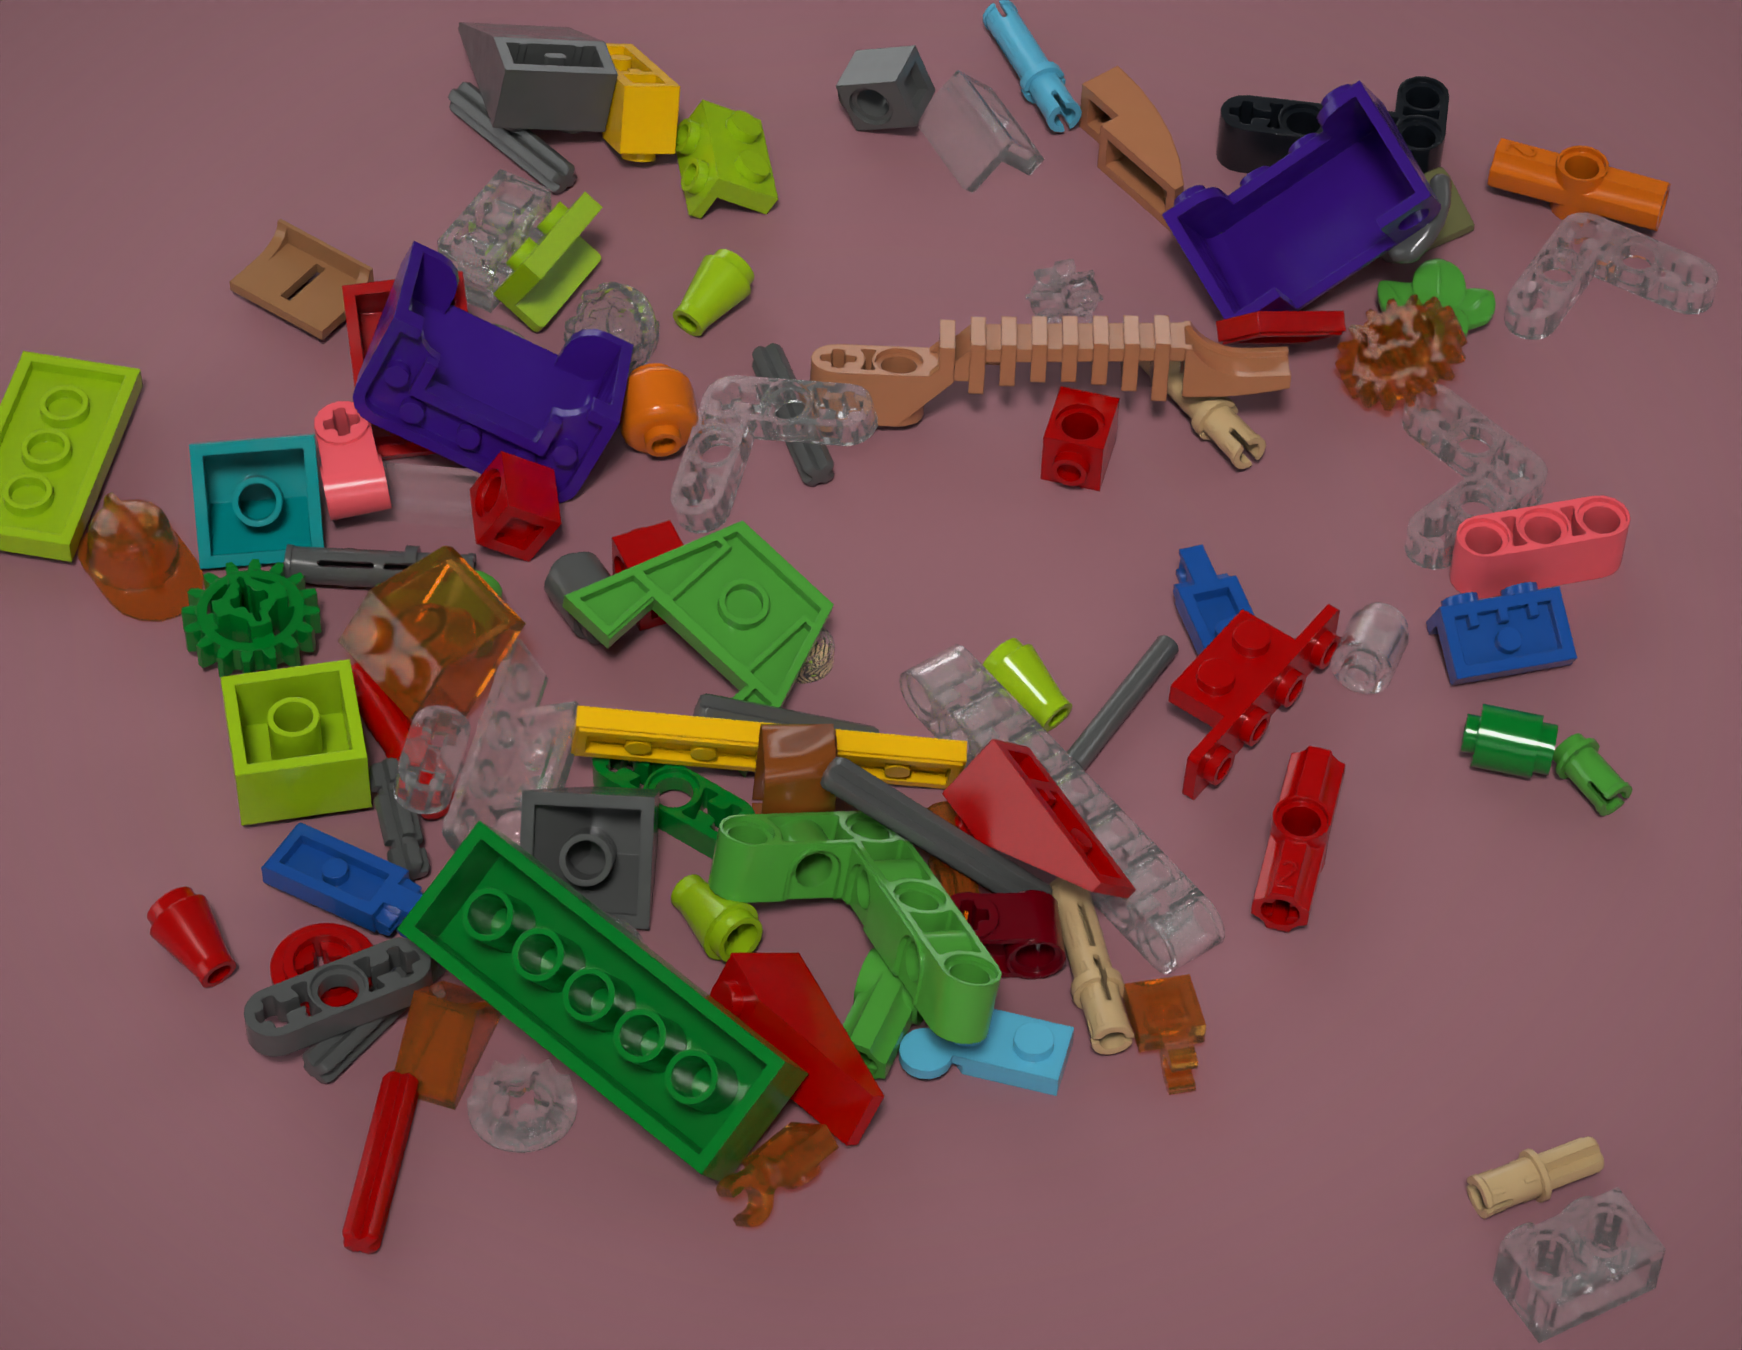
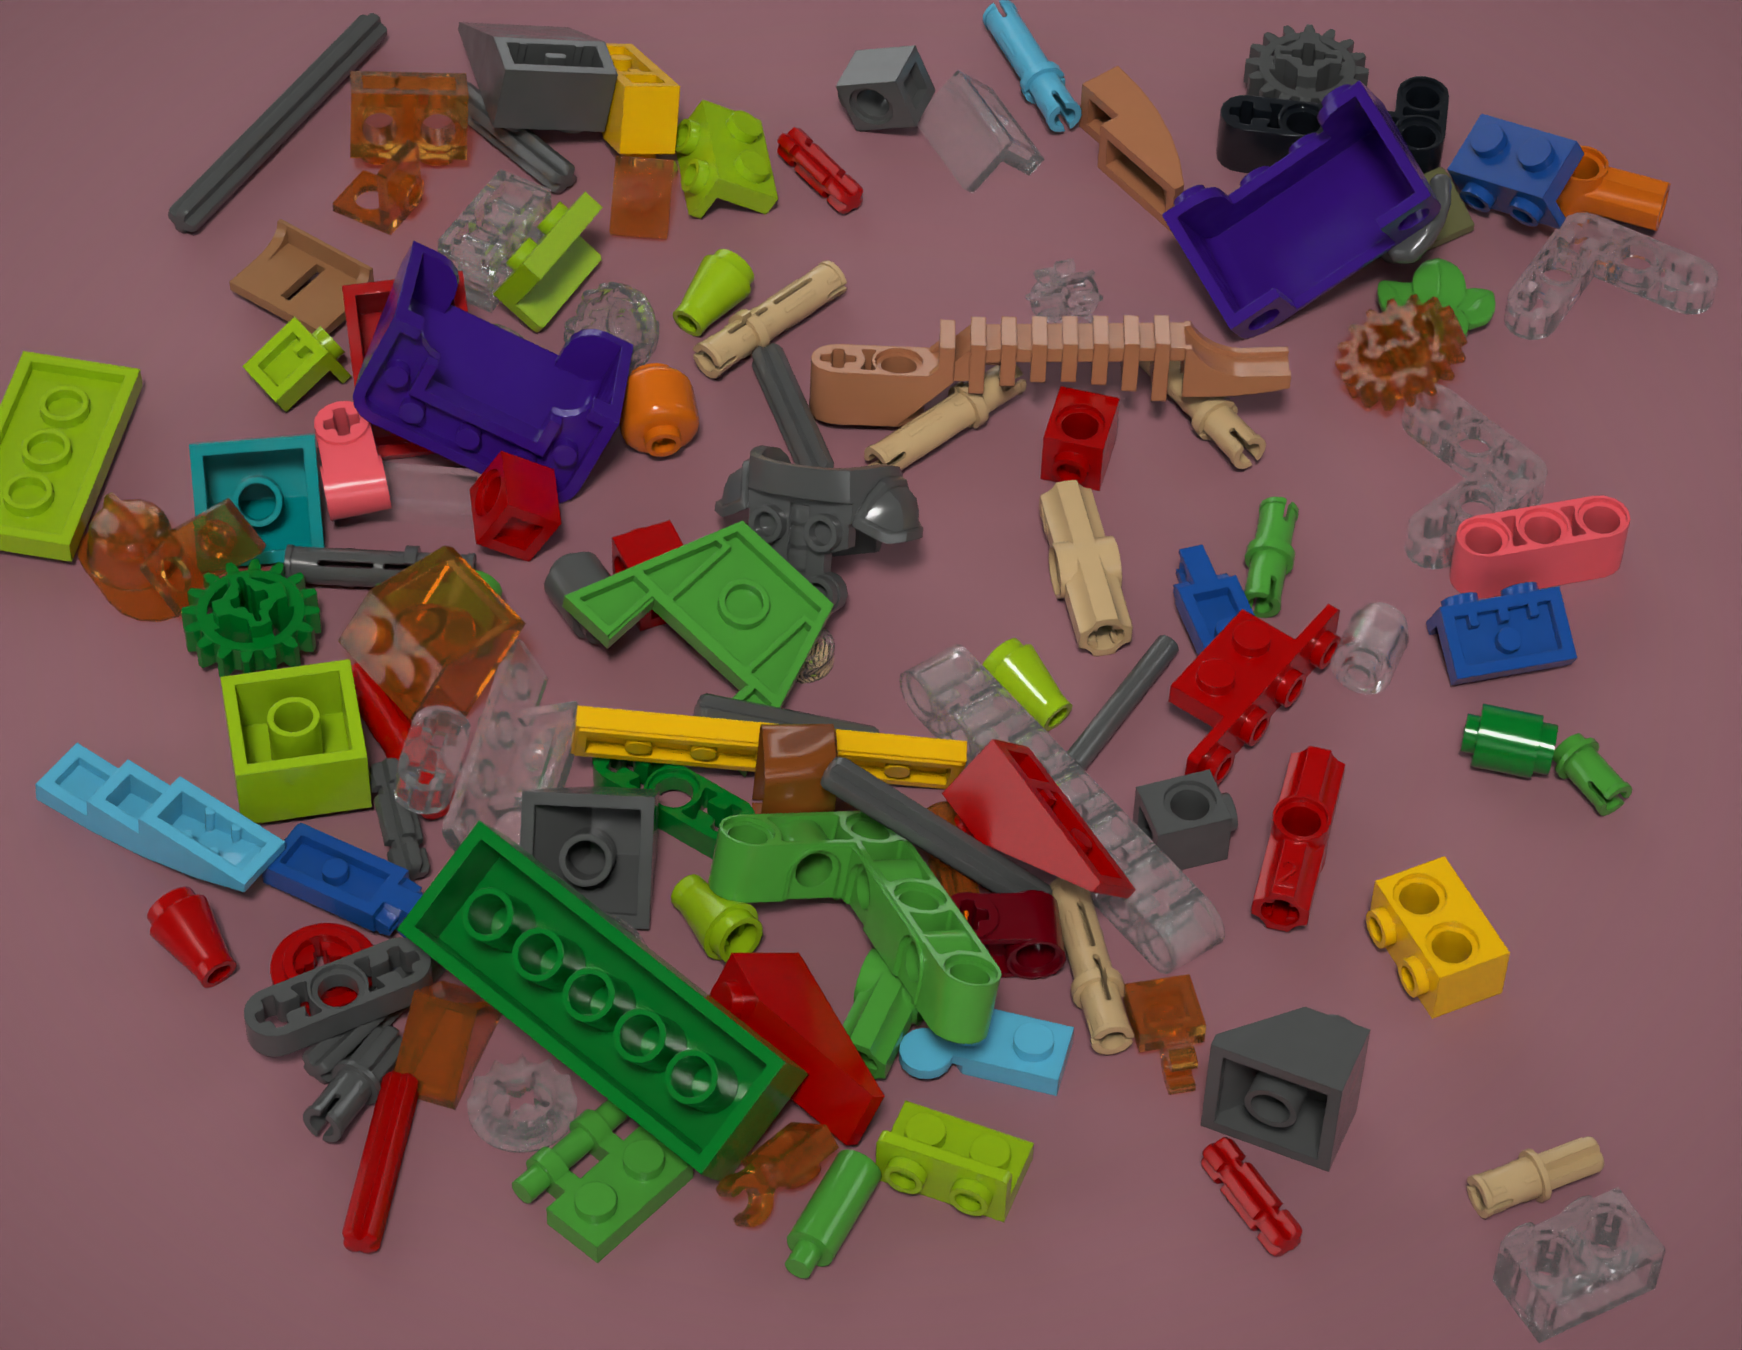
(158, 820): none -> medium azure slope
(202, 547): none -> clear orange bracket
(277, 123): none -> dark grey axle
(295, 362): none -> lime bracket
(354, 1083): none -> dark grey axle
(398, 191): none -> clear orange bracket
(409, 101): none -> clear orange brick
(614, 1195): none -> bright green plate
(642, 197): none -> clear orange bracket
(742, 426): clear beam -> none
(763, 323): none -> tan pin
(820, 170): none -> red axle
(821, 512): none -> dark grey piece
(831, 1212): none -> bright green cylinder
(944, 421): none -> tan pin
(953, 1161): none -> lime bracket
(1085, 568): none -> tan piece
(1187, 818): none -> dark grey brick
(1251, 1196): none -> red axle
(1270, 556): none -> bright green pin
(1281, 327): red tile -> none
(1287, 1083): none -> dark grey slope
(1302, 65): none -> dark grey gear
(1437, 937): none -> yellow brick
(1515, 170): none -> blue bracket

